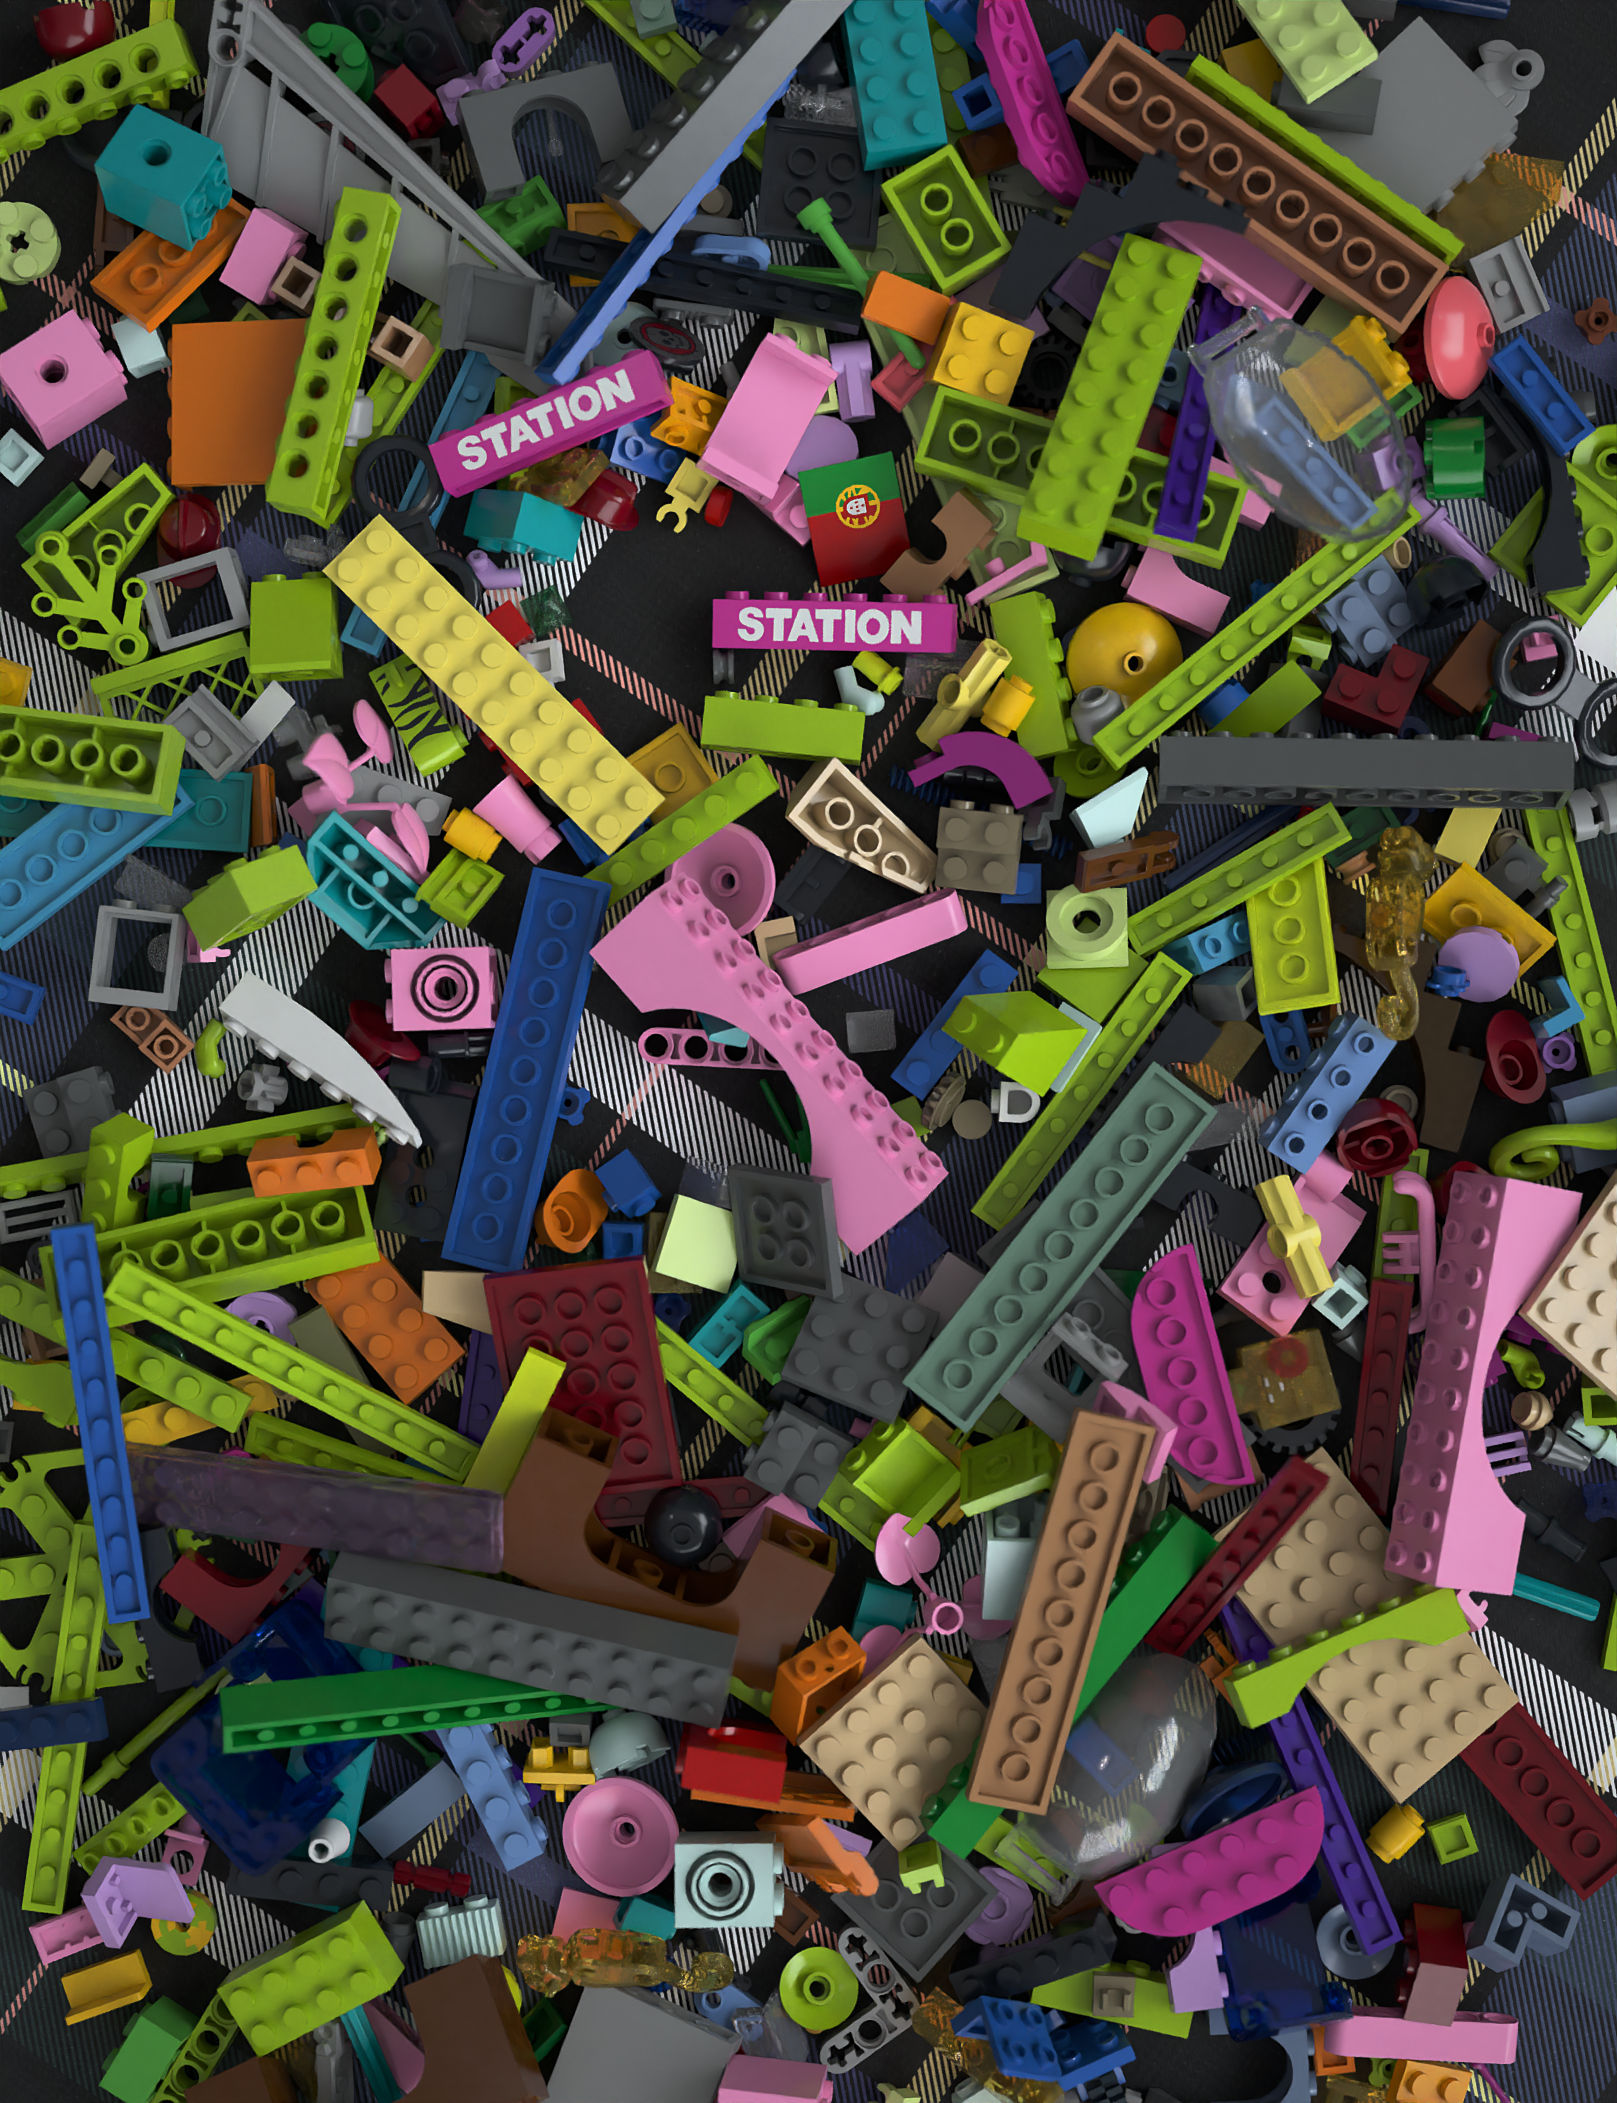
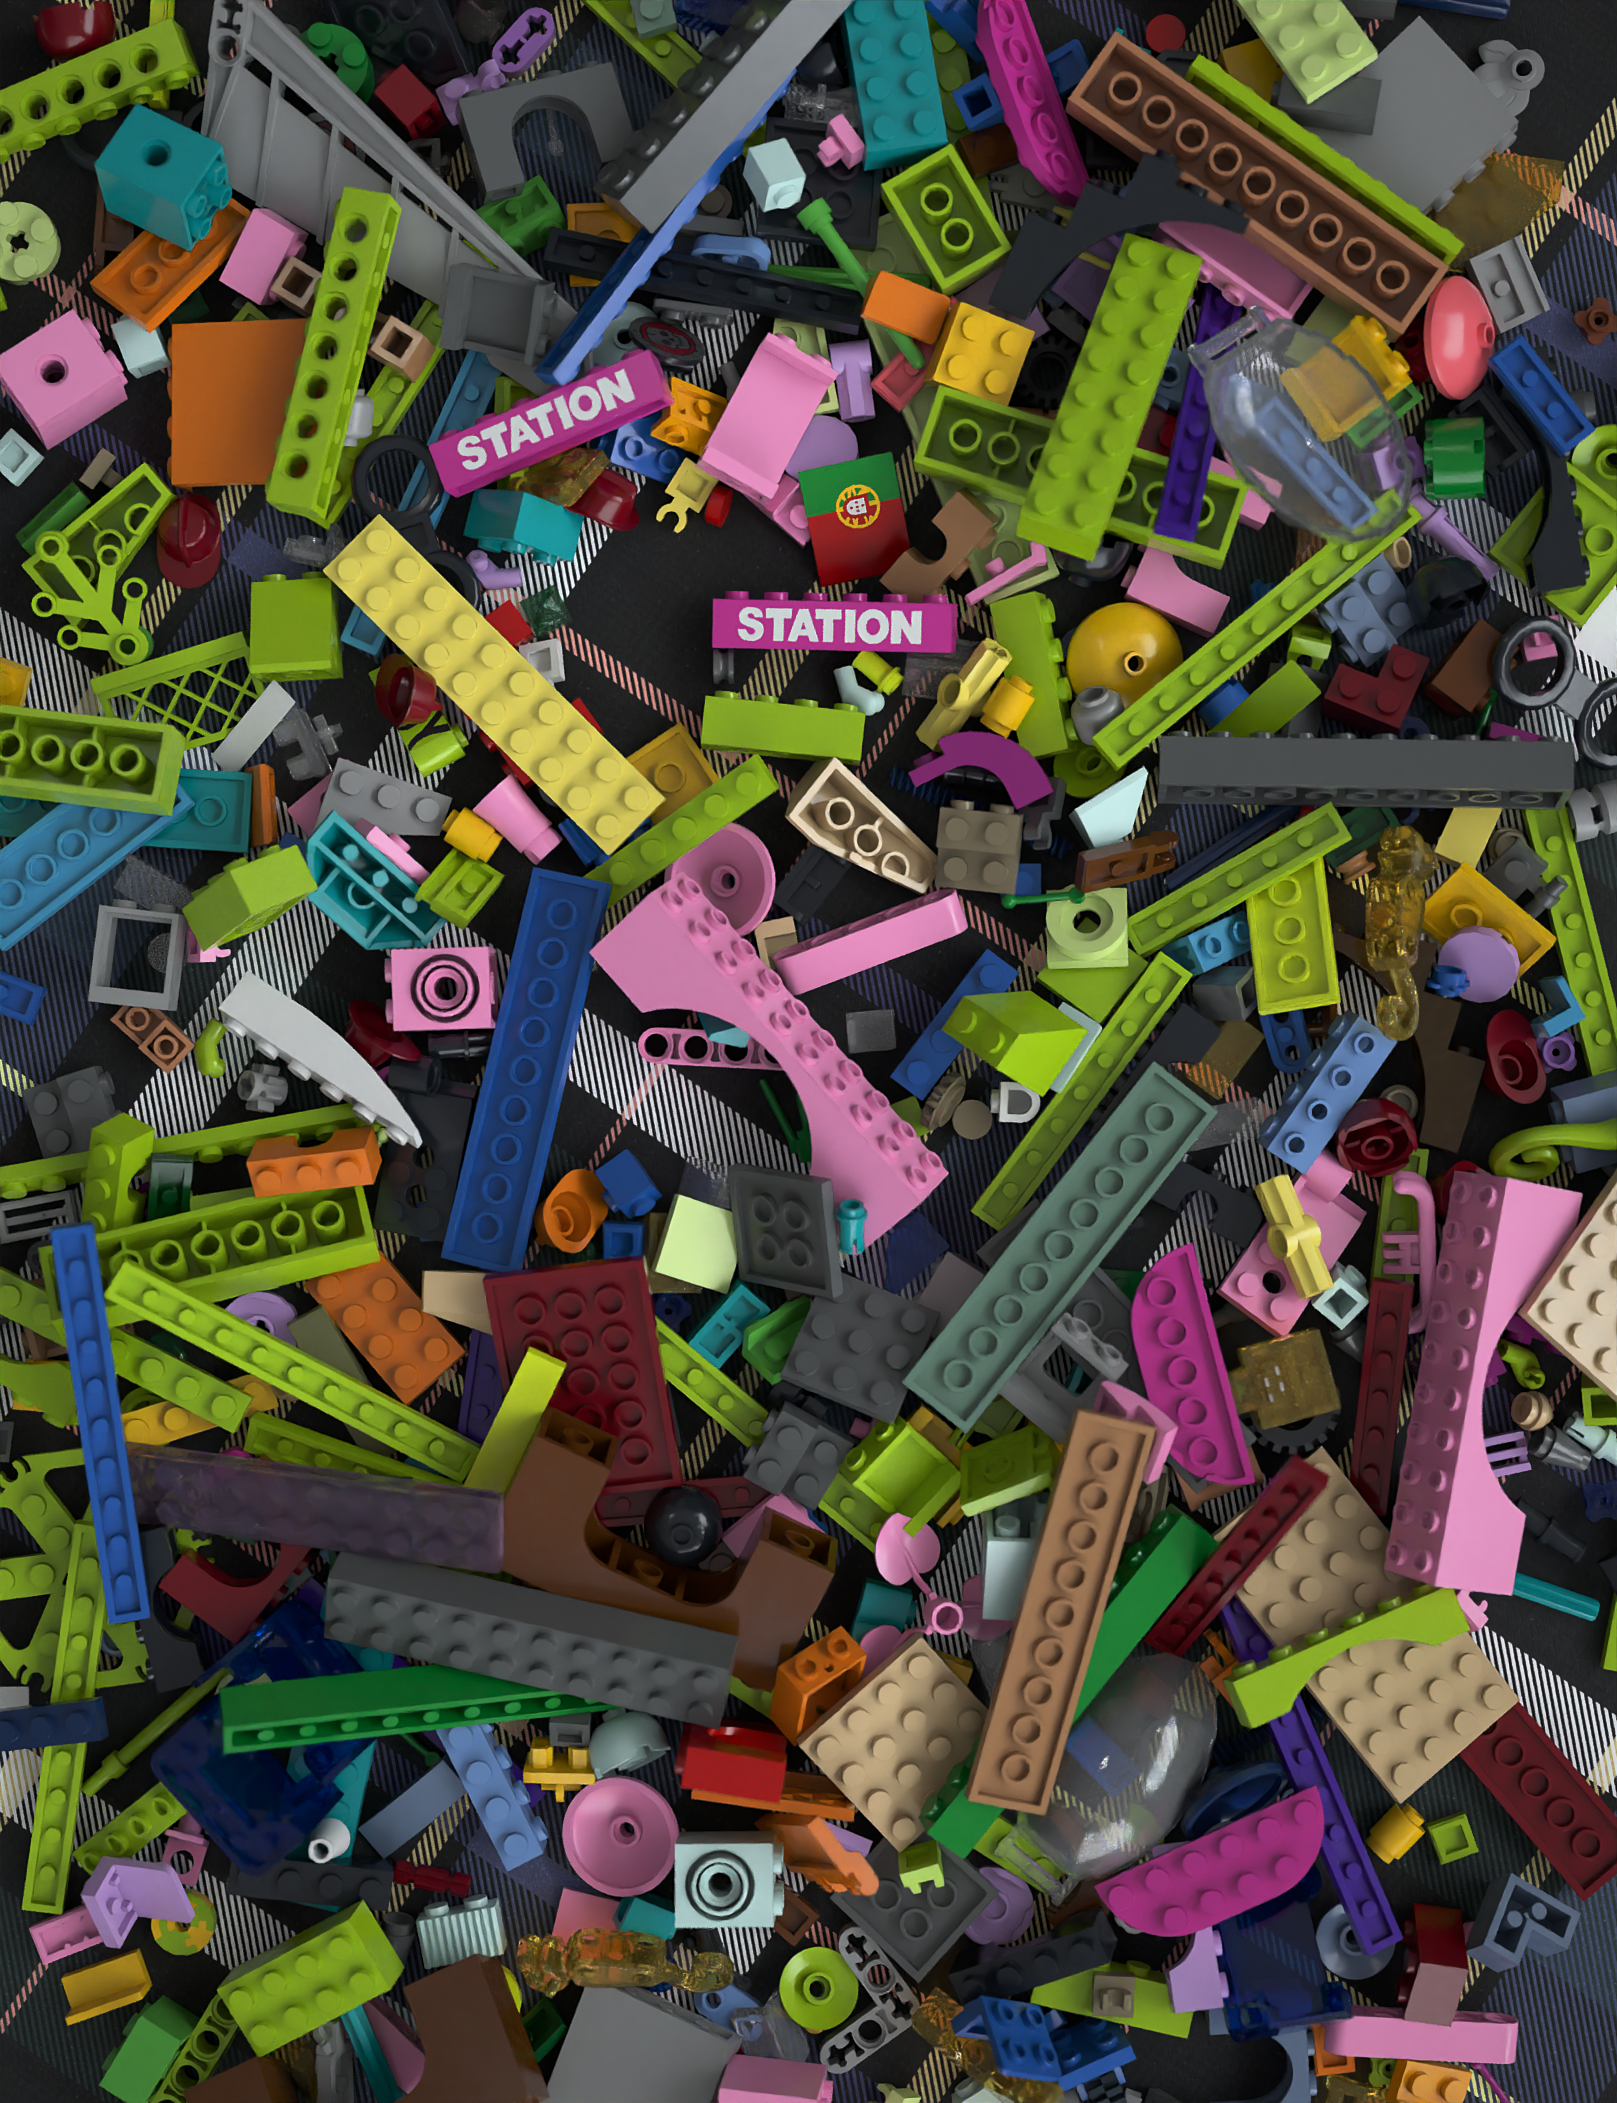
(211, 733): light grey plate -> none
(234, 587): light grey window -> none
(336, 786): bright pink plant -> none
(405, 692): none -> dark red piece
(578, 1098): blue plate -> none
(774, 175): none -> light aqua brick
(841, 143): none -> bright pink tile
(851, 1217): none -> teal pin
(1074, 895): none -> green hinge
(1300, 1360): clear red plate -> none

